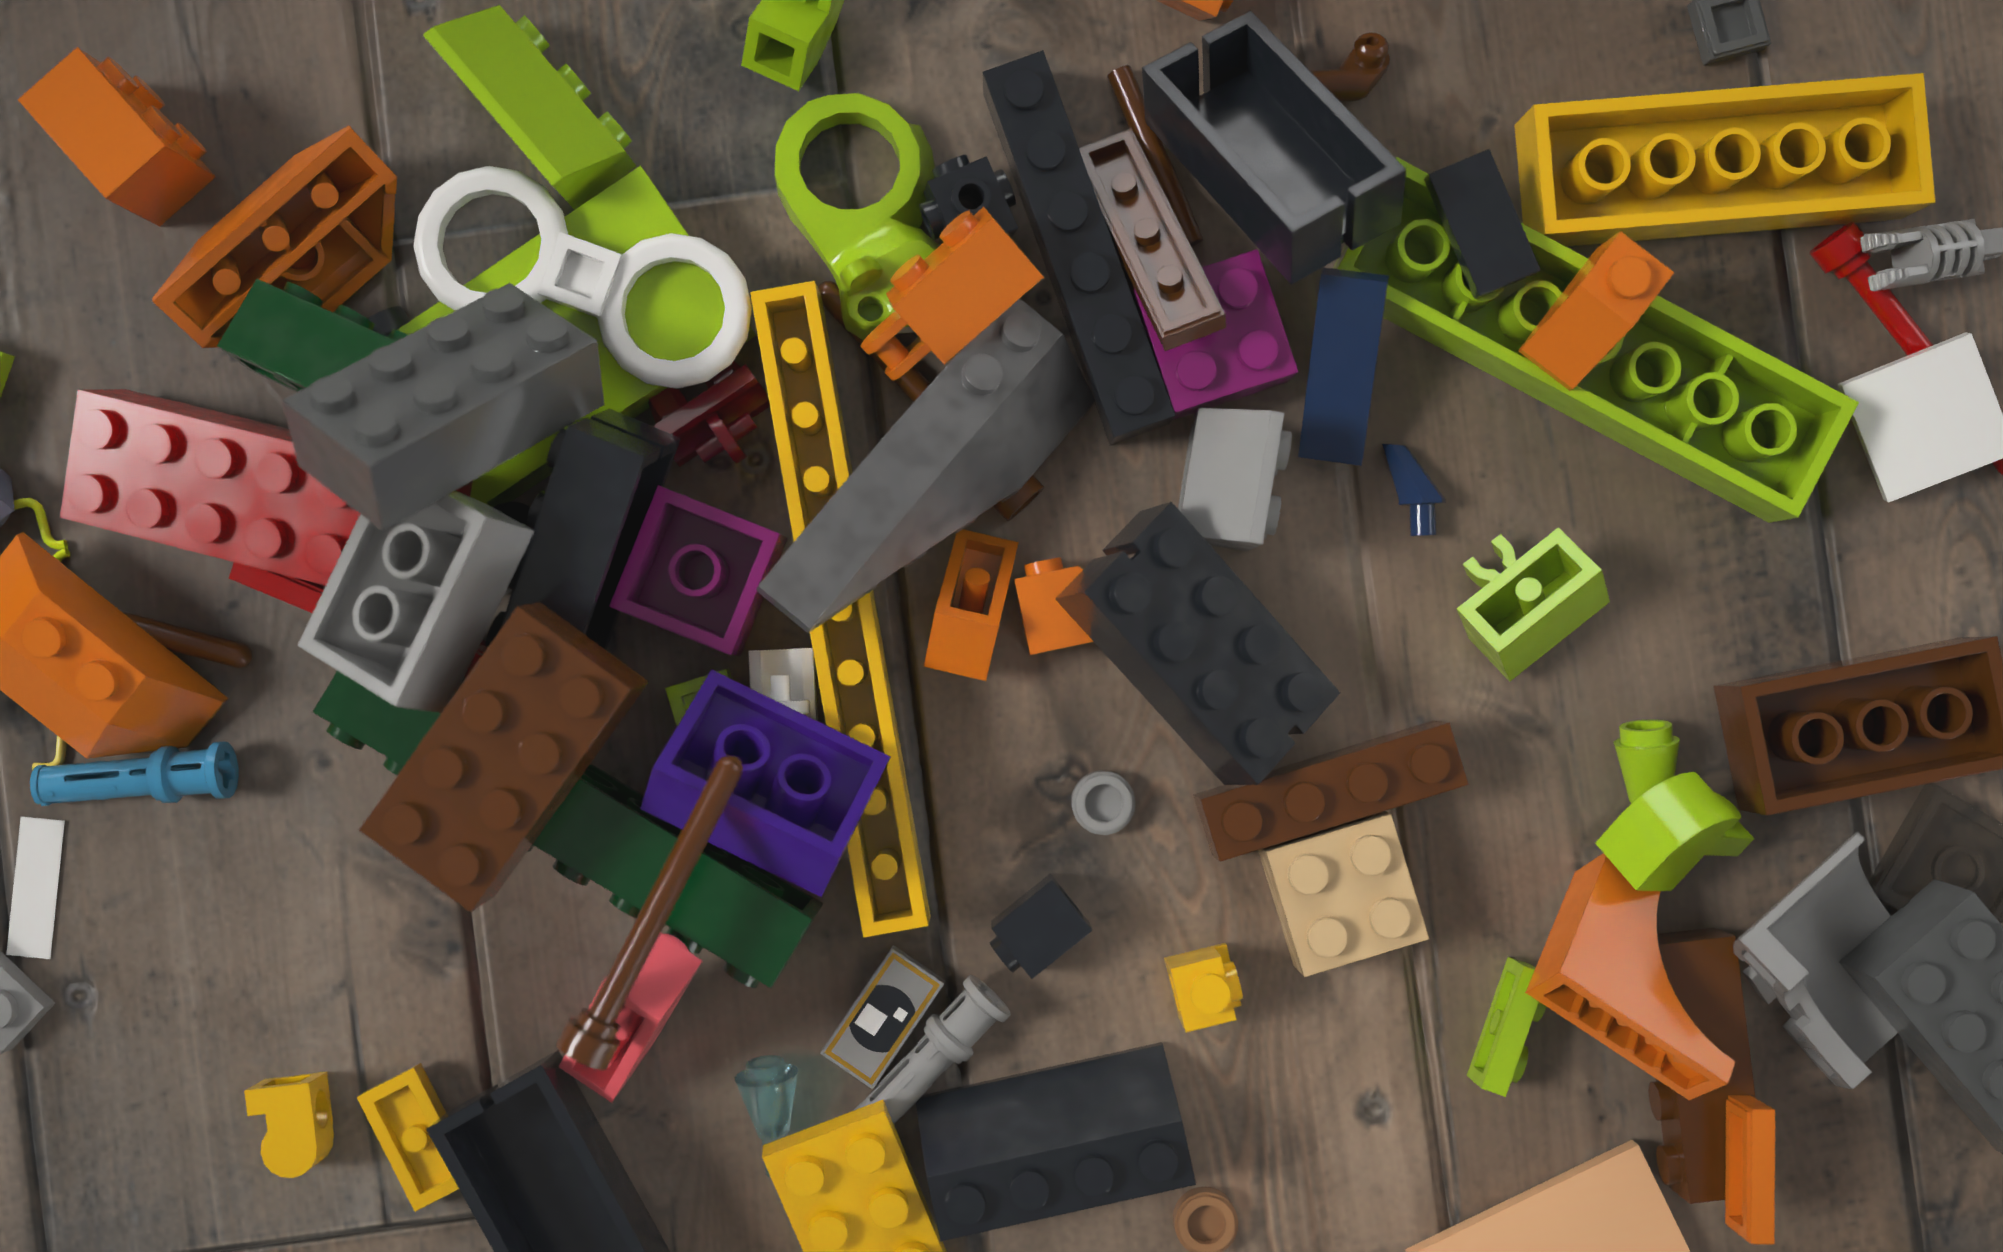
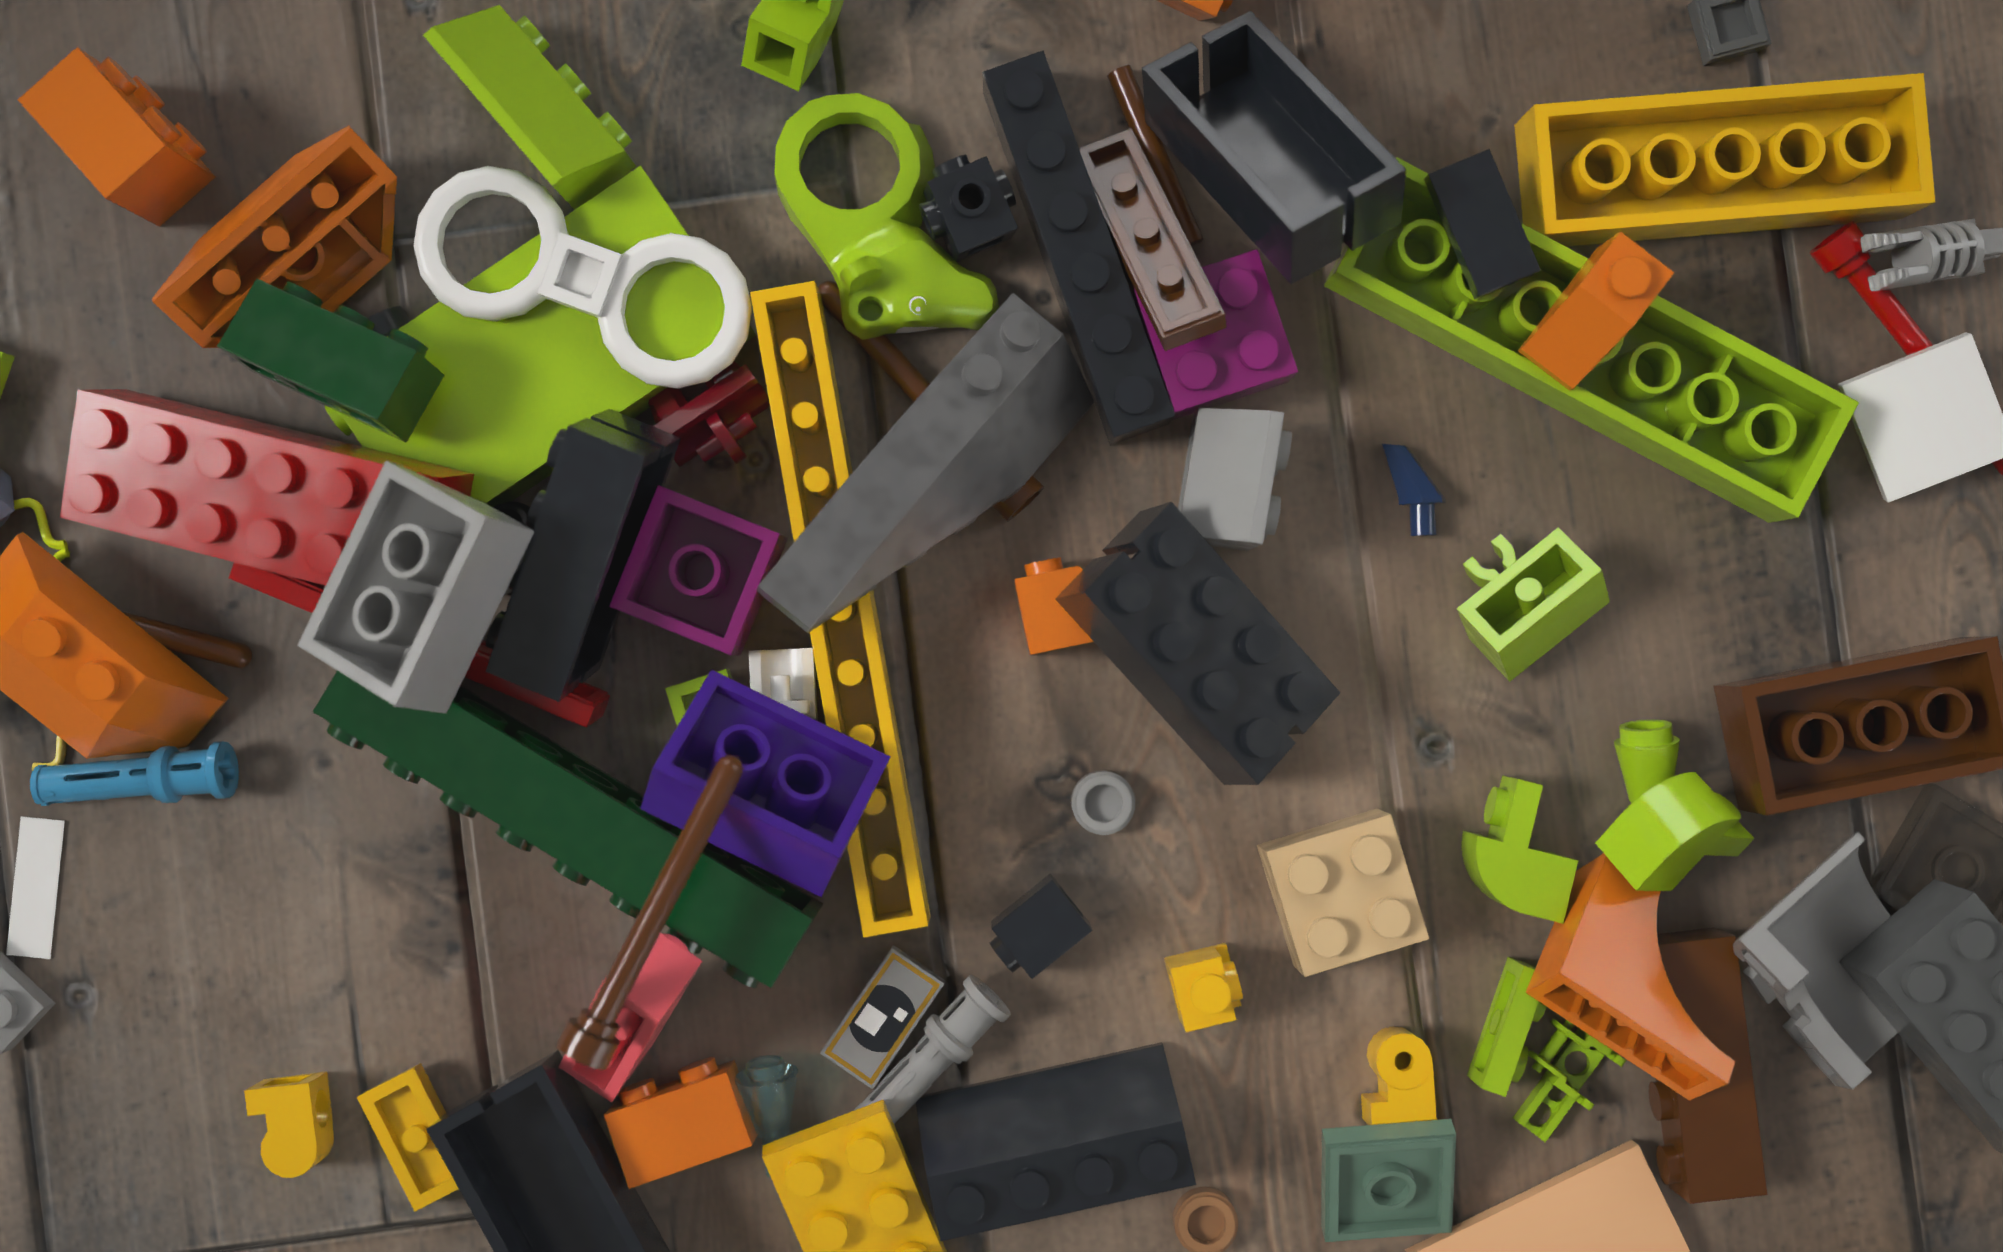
(444, 404): dark grey brick -> none
(503, 755): reddish brown brick -> none
(679, 1122): none -> orange brick
(952, 292): orange brick -> none
(970, 604): orange slope -> none
(1331, 789): reddish brown brick -> none
(1342, 365): dark blue tile -> none
(1360, 69): reddish brown arm -> none
(1387, 1180): none -> sand green tile
(1403, 1078): none -> yellow leg
(1506, 866): none -> lime brick
(1557, 1075): none -> lime piece
(1750, 1169): orange tile -> none

